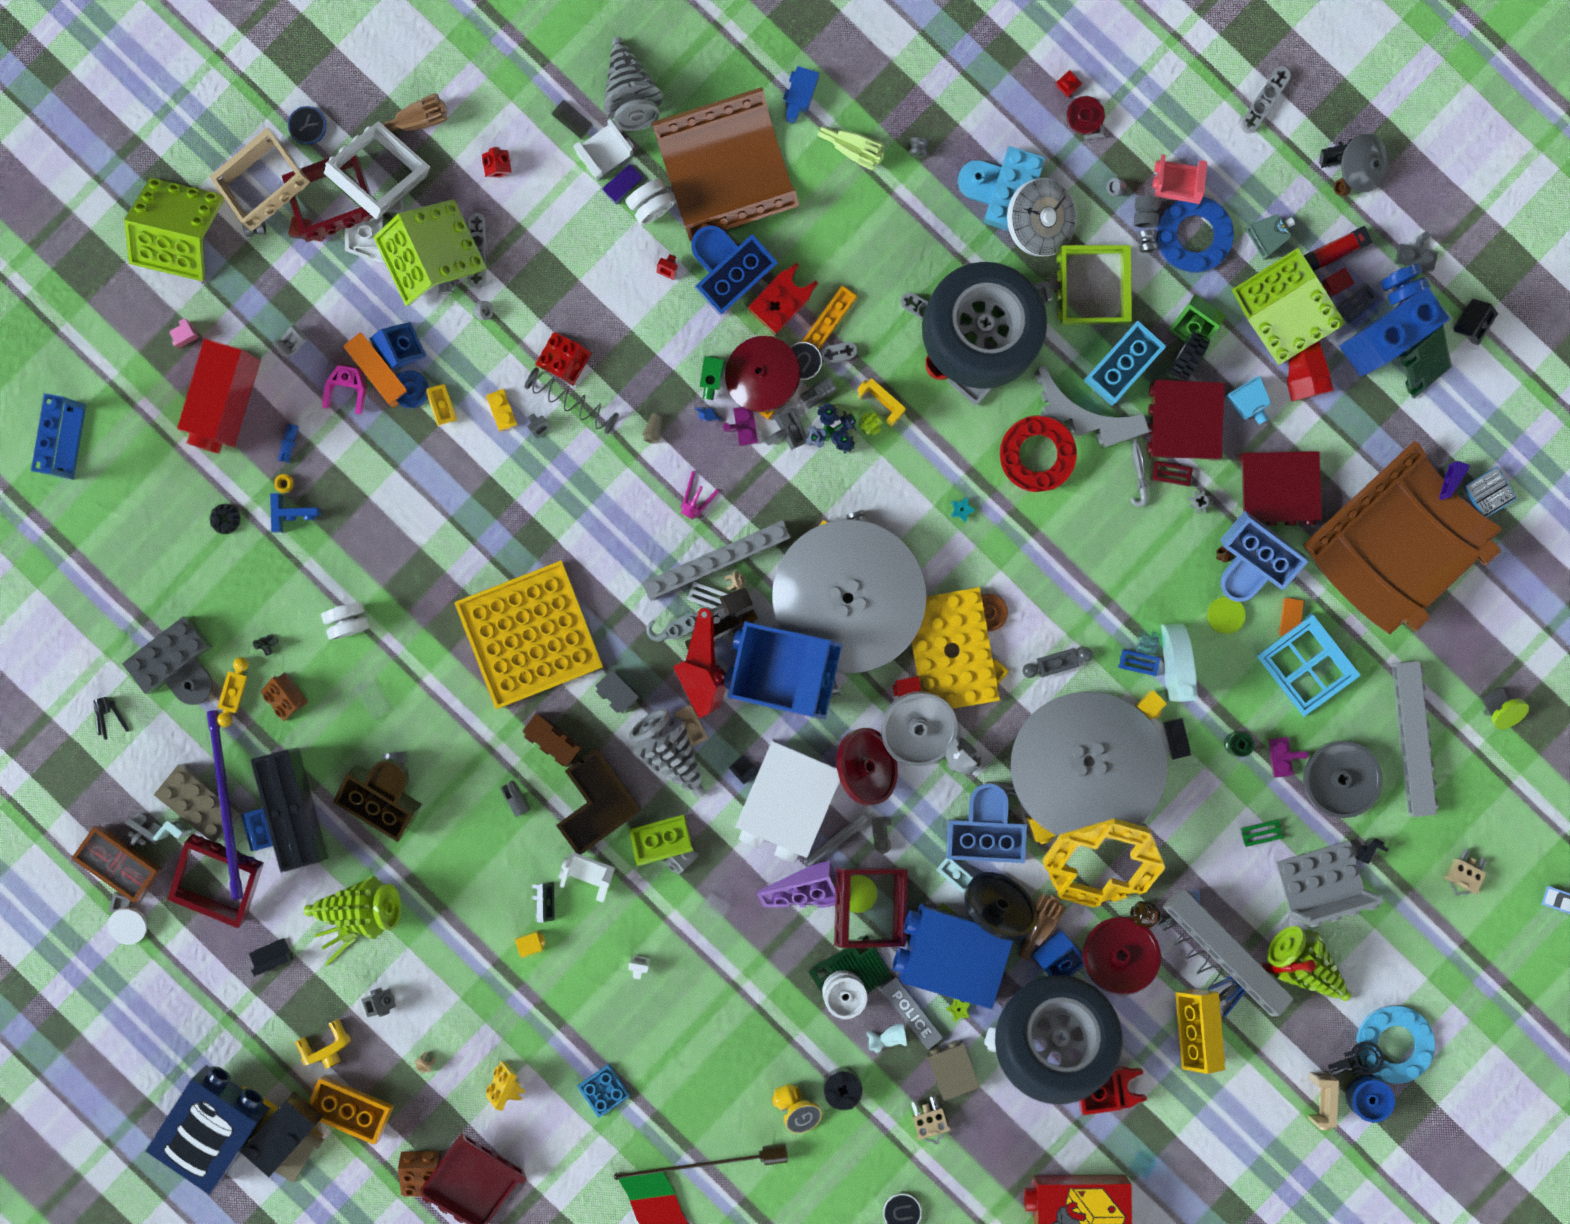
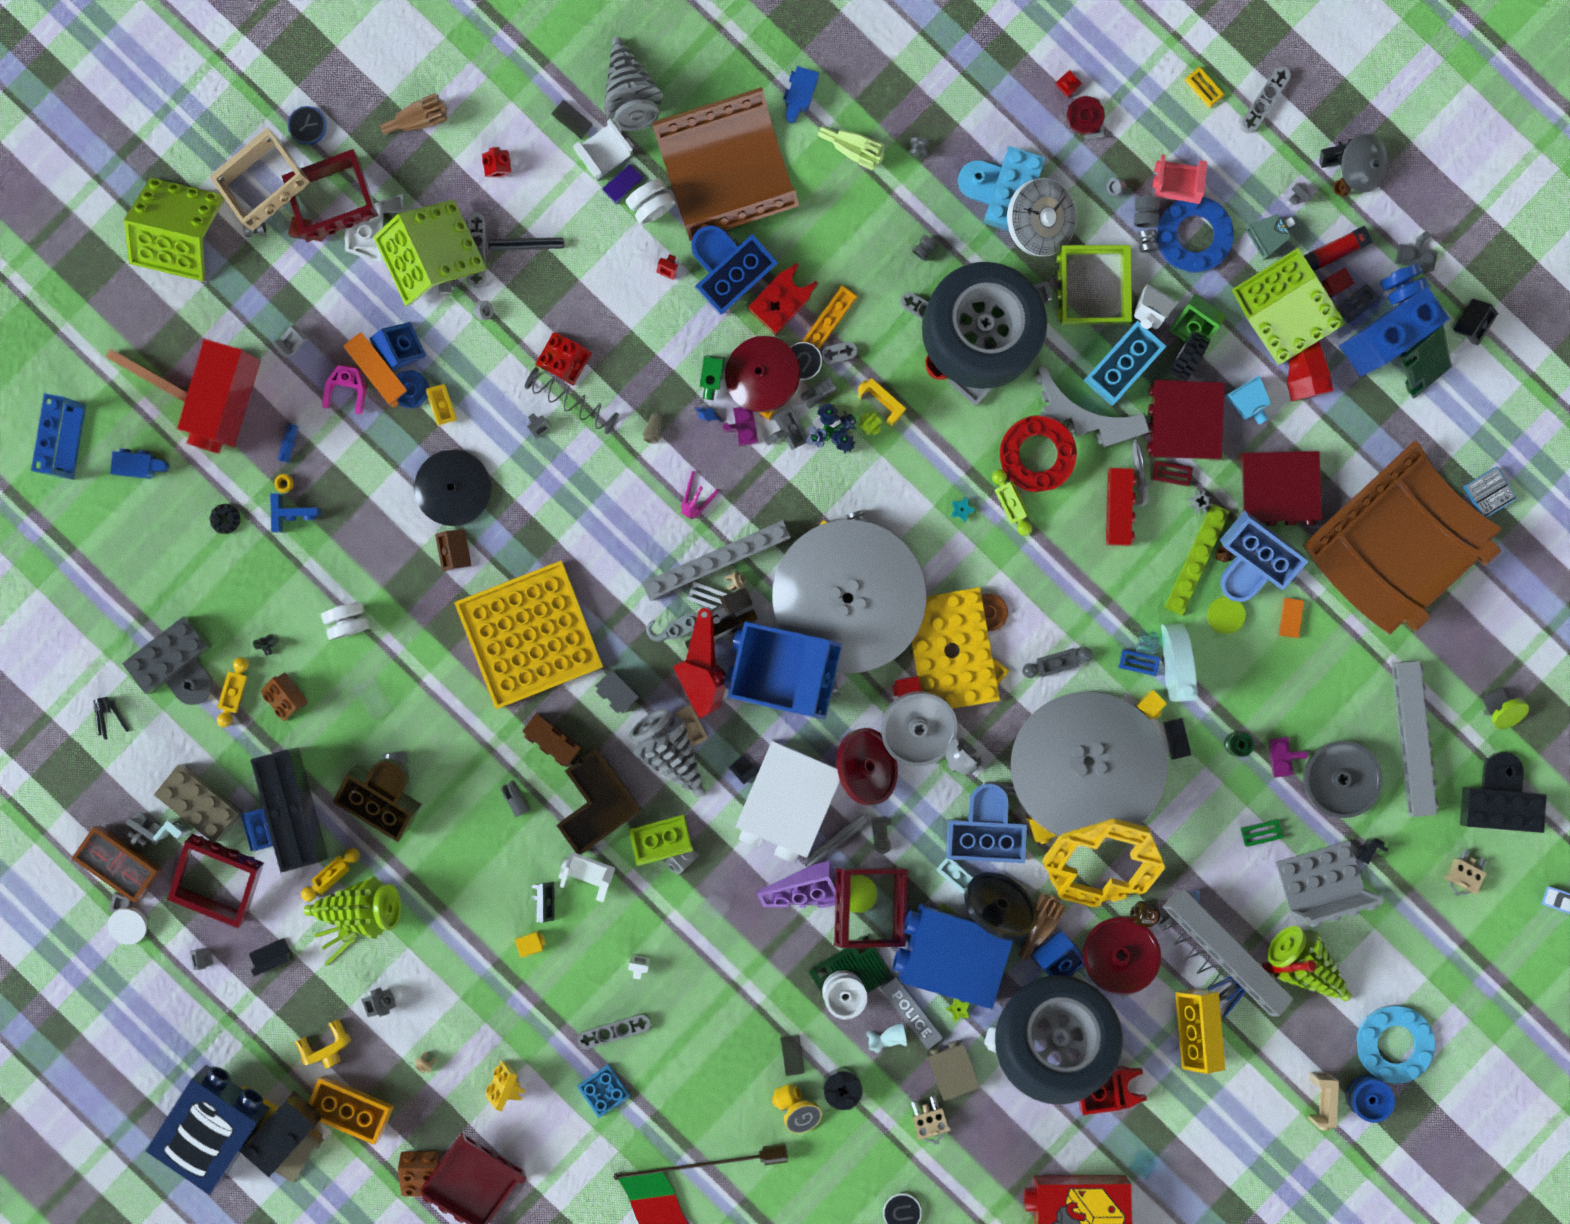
(136, 464): none -> blue hinge
(146, 374): none -> nougat beam
(183, 334): bright pink panel -> none
(197, 958): none -> flat silver tile
(235, 882): dark purple piece -> none
(330, 874): none -> yellow plate
(397, 148): white window -> none
(453, 549): none -> reddish brown panel
(470, 491): none -> black dish
(501, 410): yellow plate -> none
(526, 243): none -> black axle
(614, 1032): none -> light grey beam
(792, 1055): none -> clear smoke tile
(924, 248): none -> flat silver wheel
(1011, 502): none -> lime plate
(1119, 507): none -> red brick
(1153, 307): none -> white torso
(1196, 559): none -> lime plate
(1199, 92): none -> yellow tile
(1299, 194): none -> flat silver tile
(1330, 648): medium azure window -> none
(1345, 1065): black pin -> none
(1453, 477): dark purple slope -> none
(1501, 799): none -> black brick

